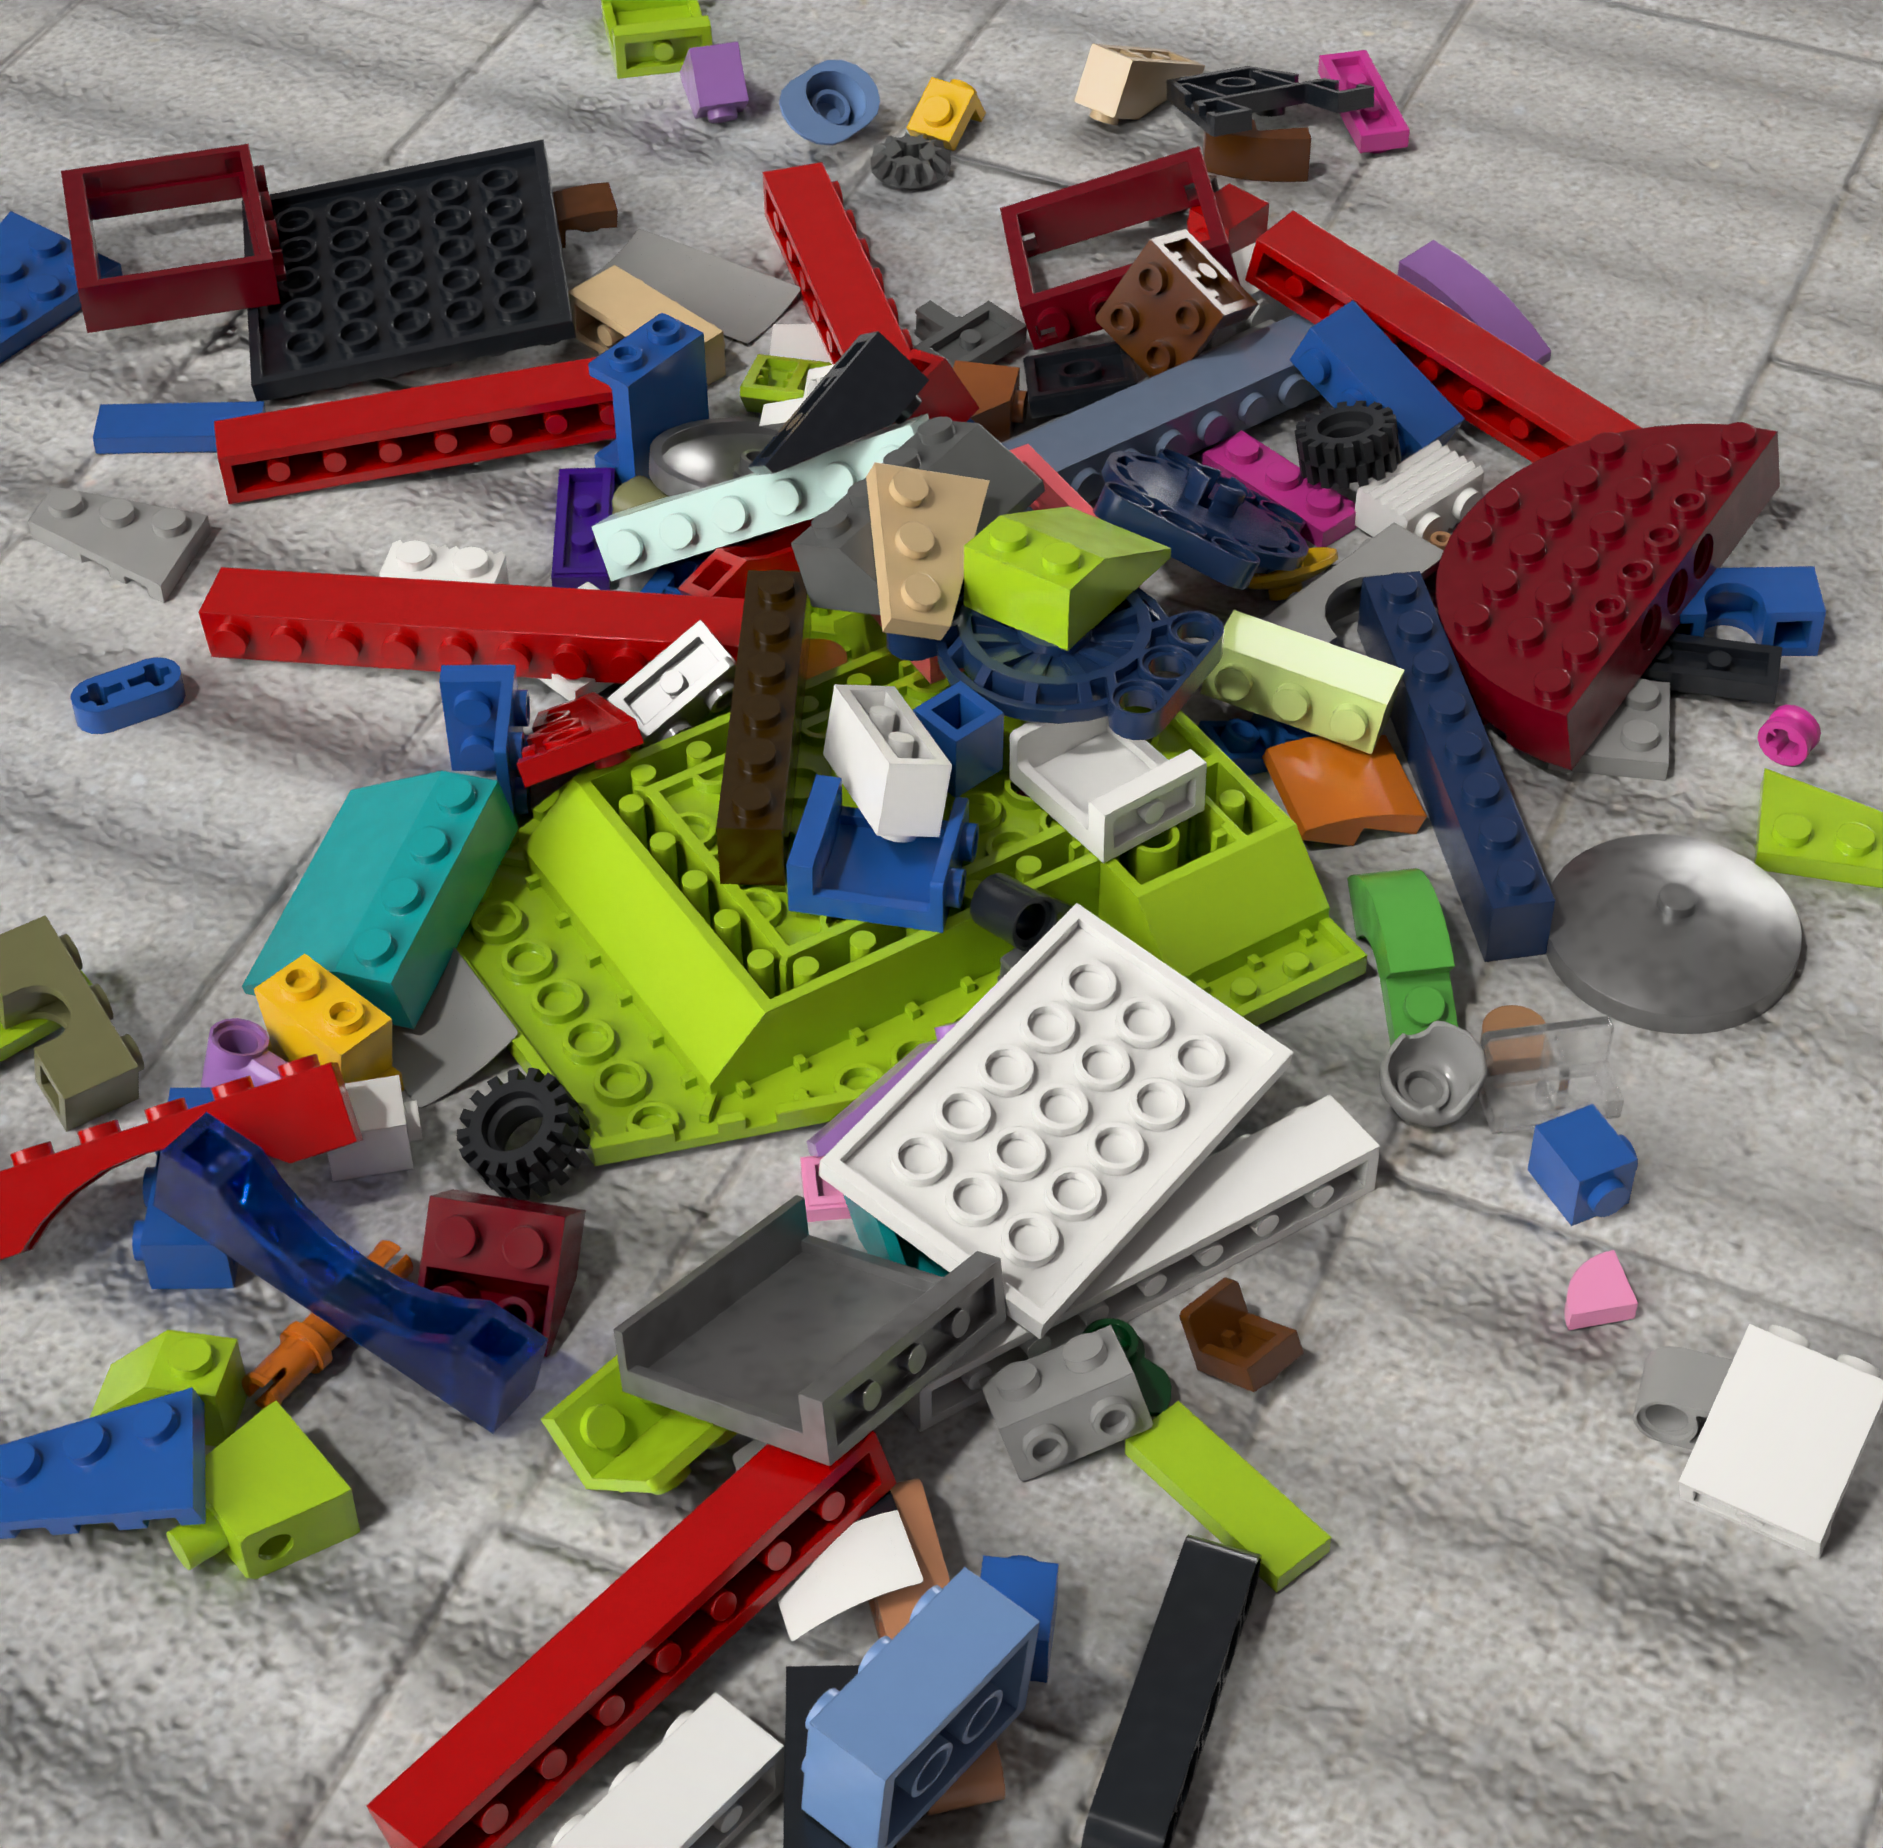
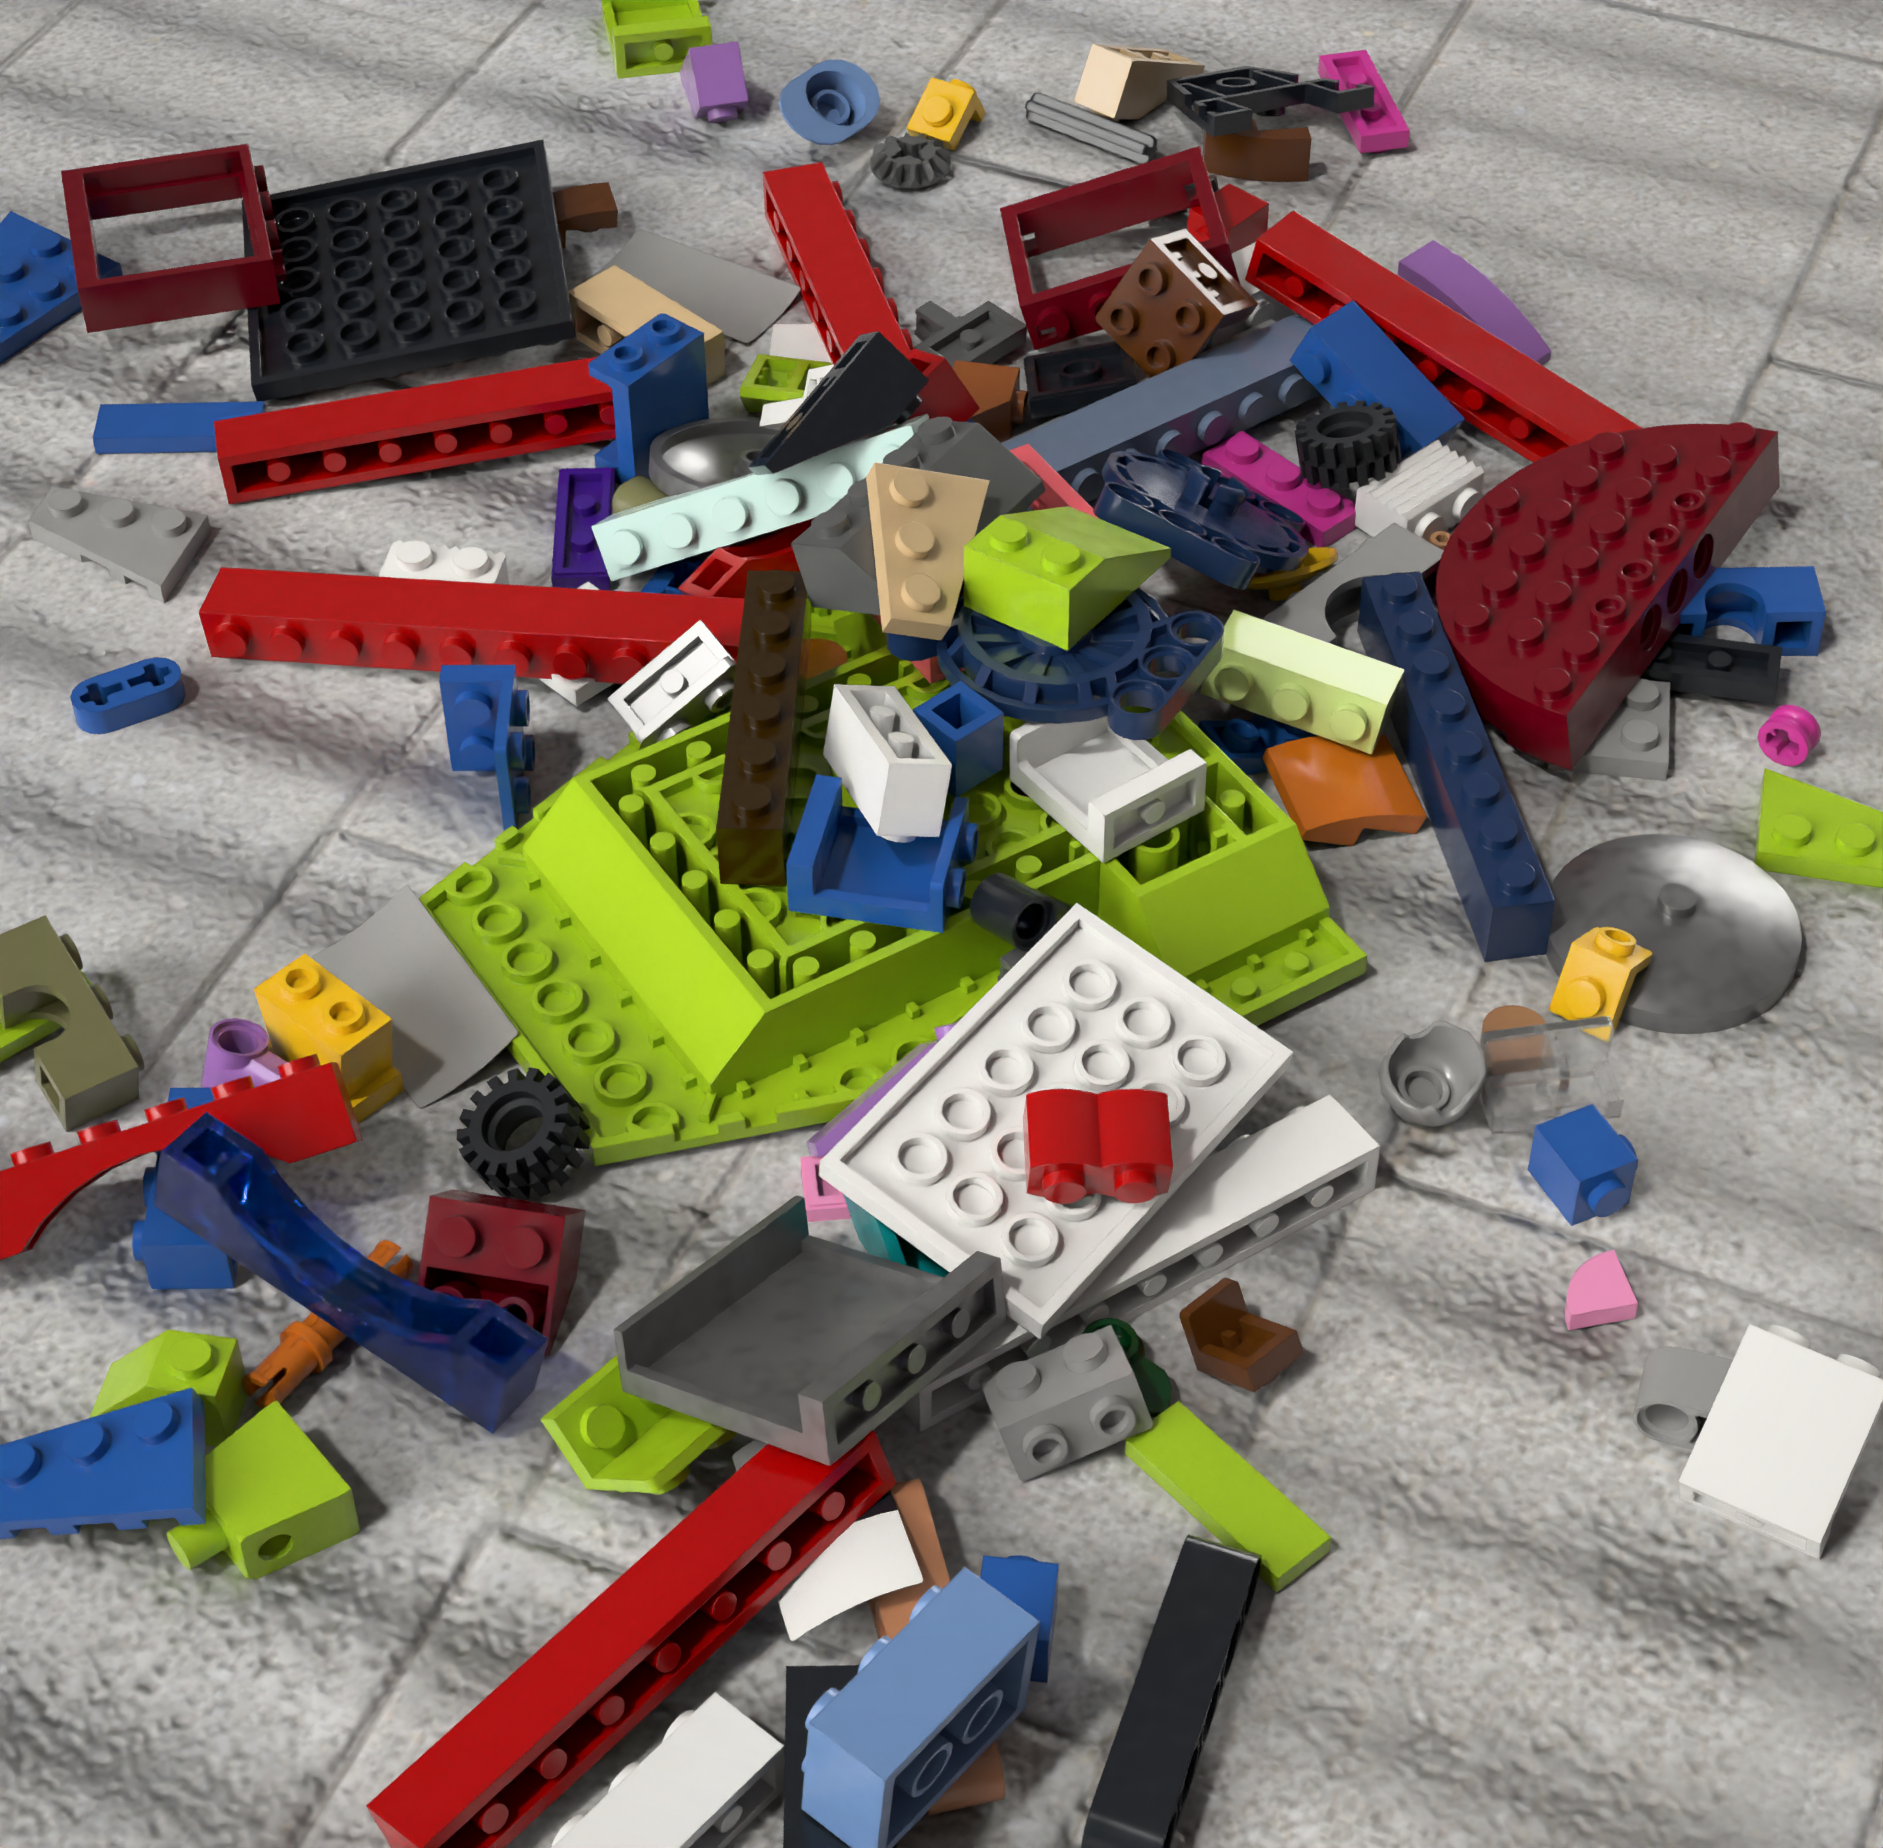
(386, 1131): white brick -> none
(394, 888): teal slope -> none
(577, 735): red wing -> none
(1091, 128): none -> axle
(1097, 1144): none -> red brick
(1410, 947): bright green arch -> none
(1598, 975): none -> yellow bracket

